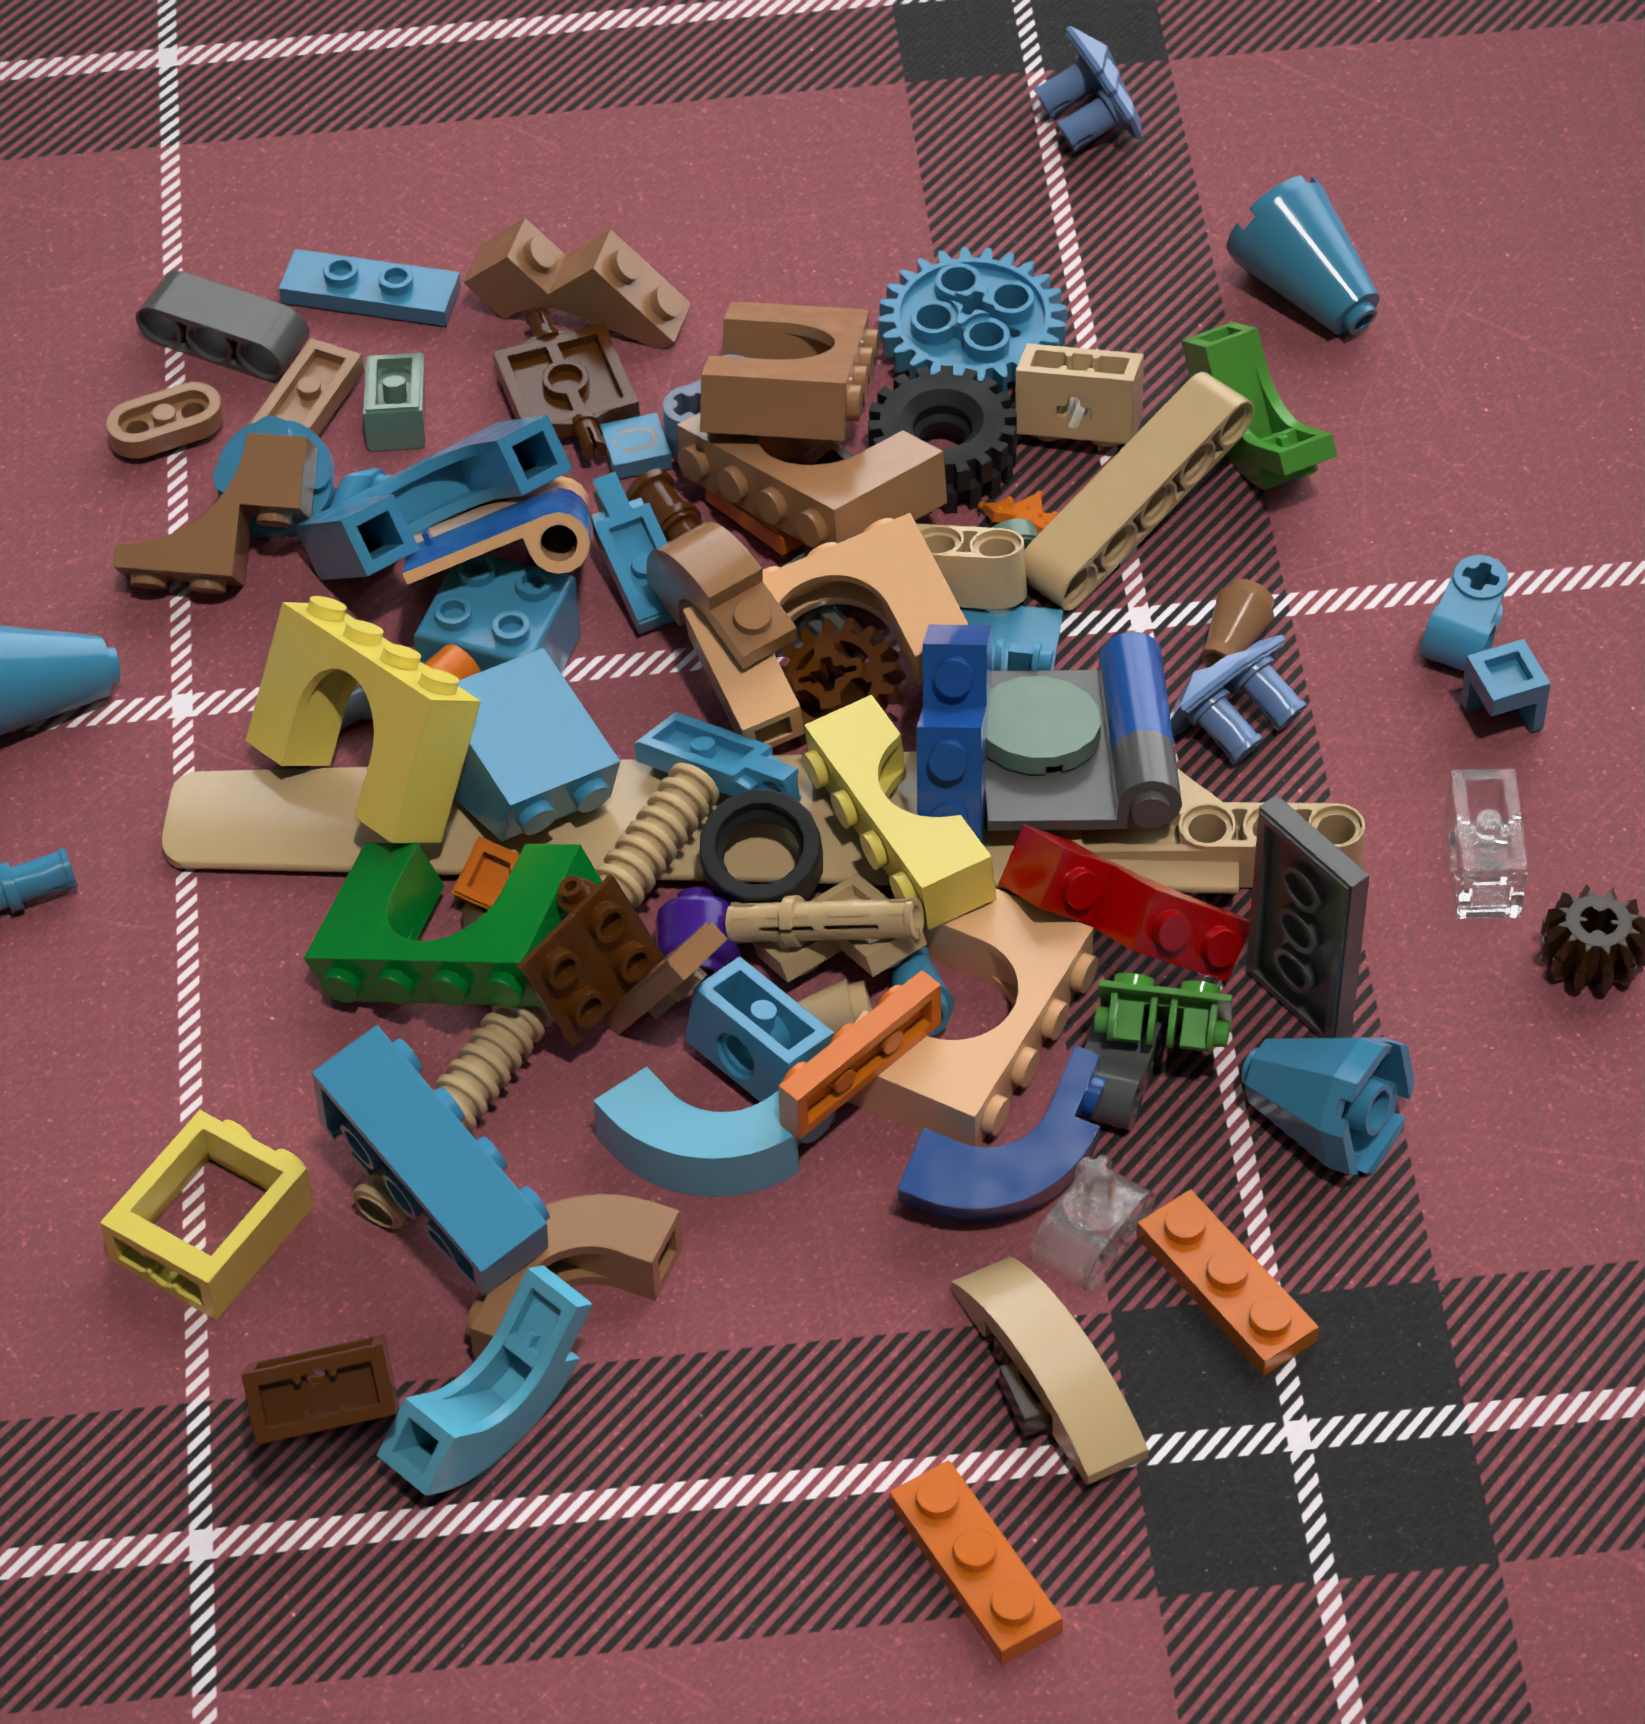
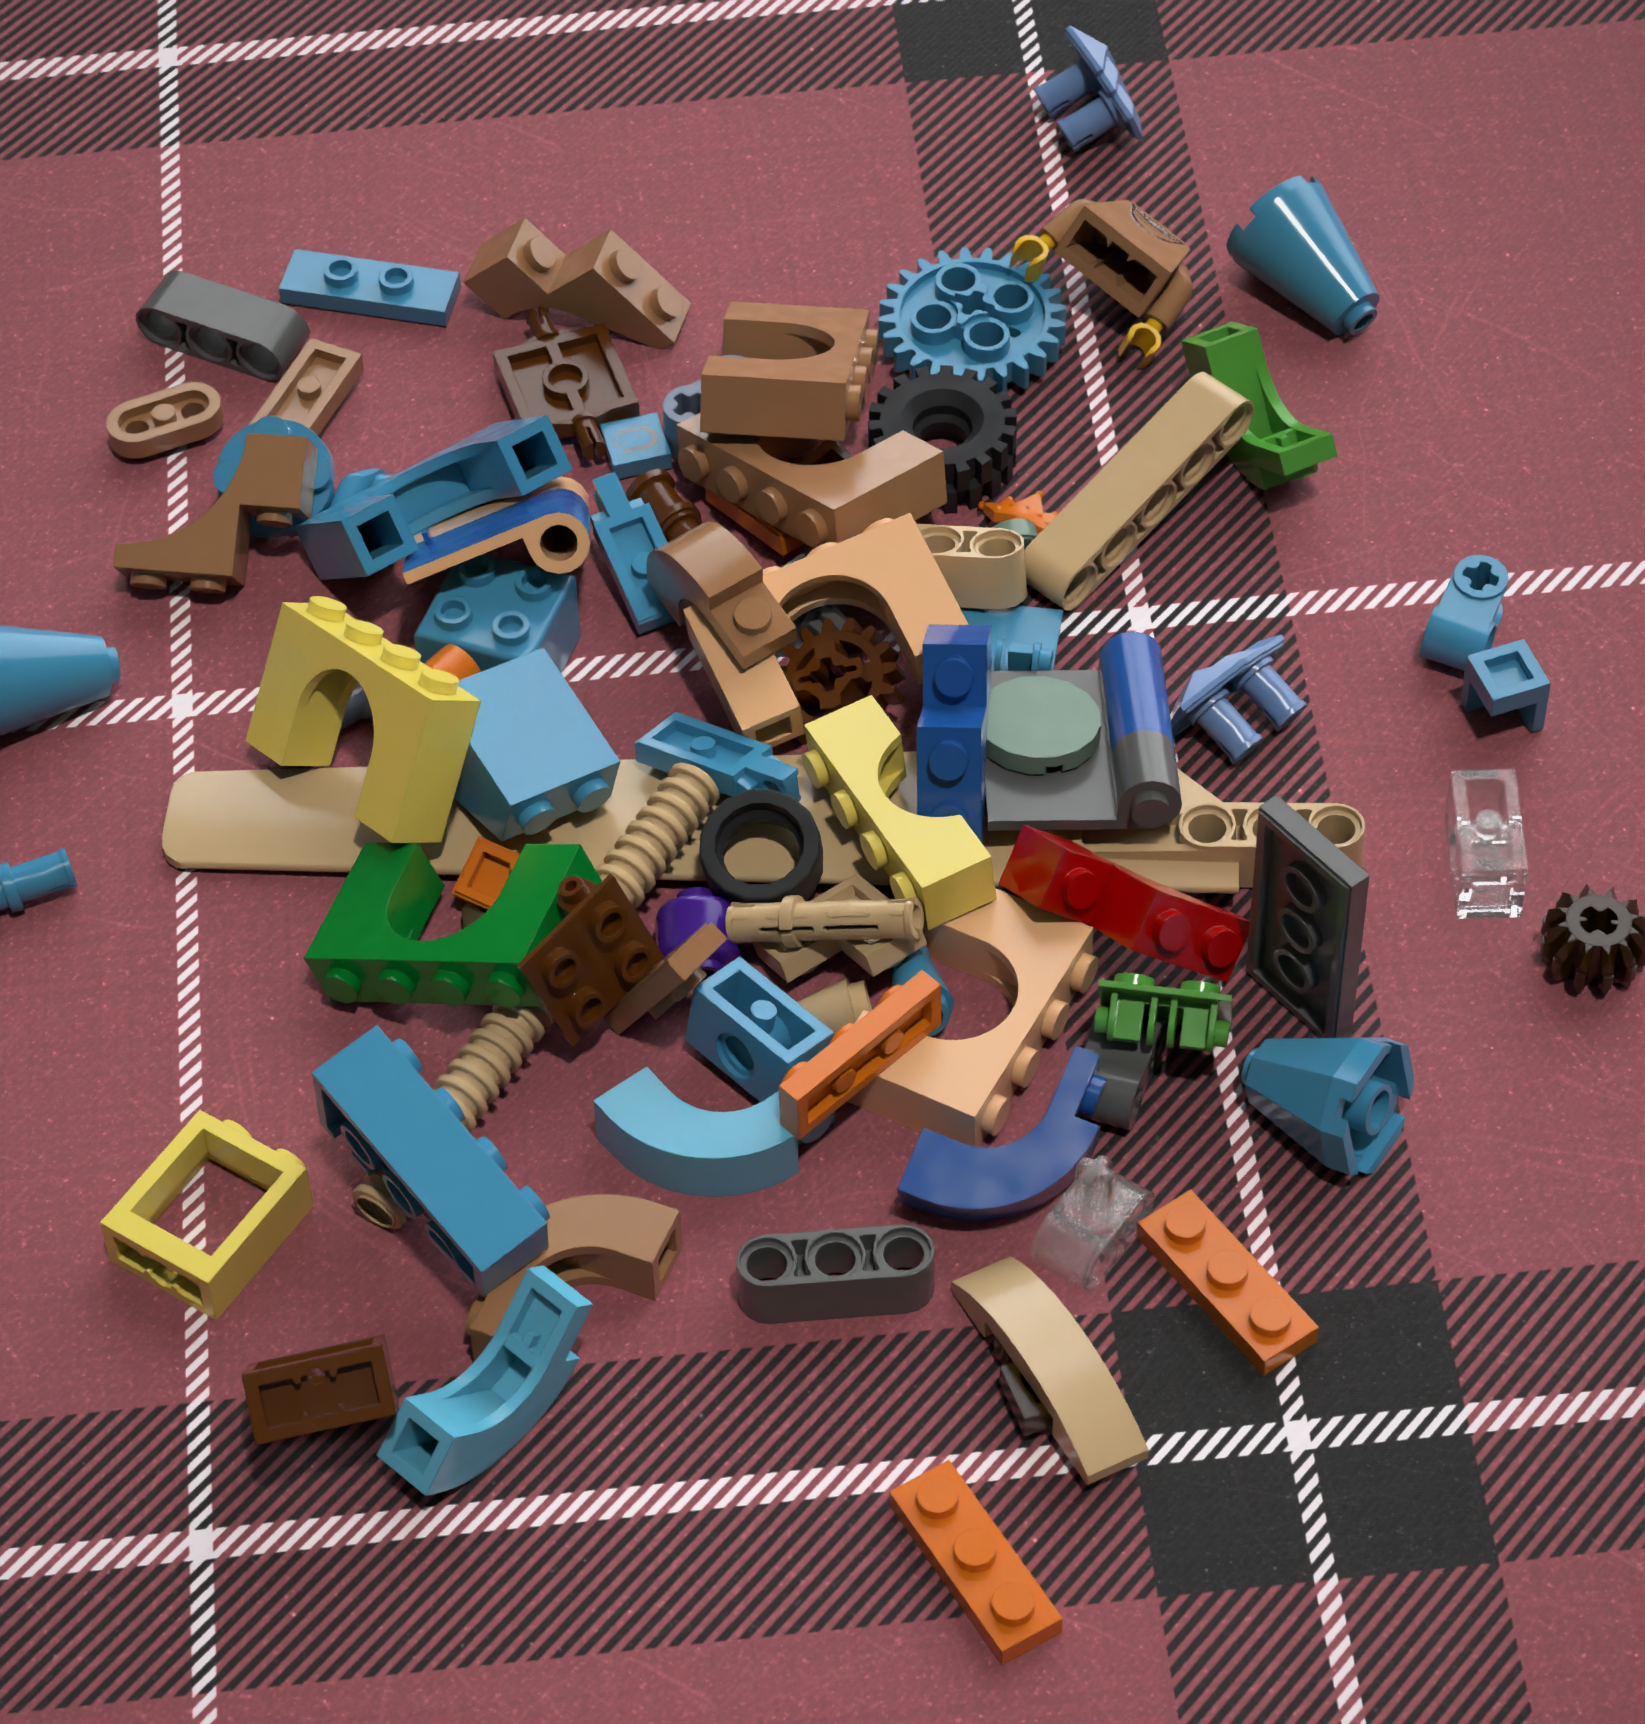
(395, 402): sand green slope -> none
(805, 1258): none -> dark grey beam
(1057, 376): tan brick -> none
(1124, 256): none -> medium nougat torso
(1238, 619): medium nougat cone -> none

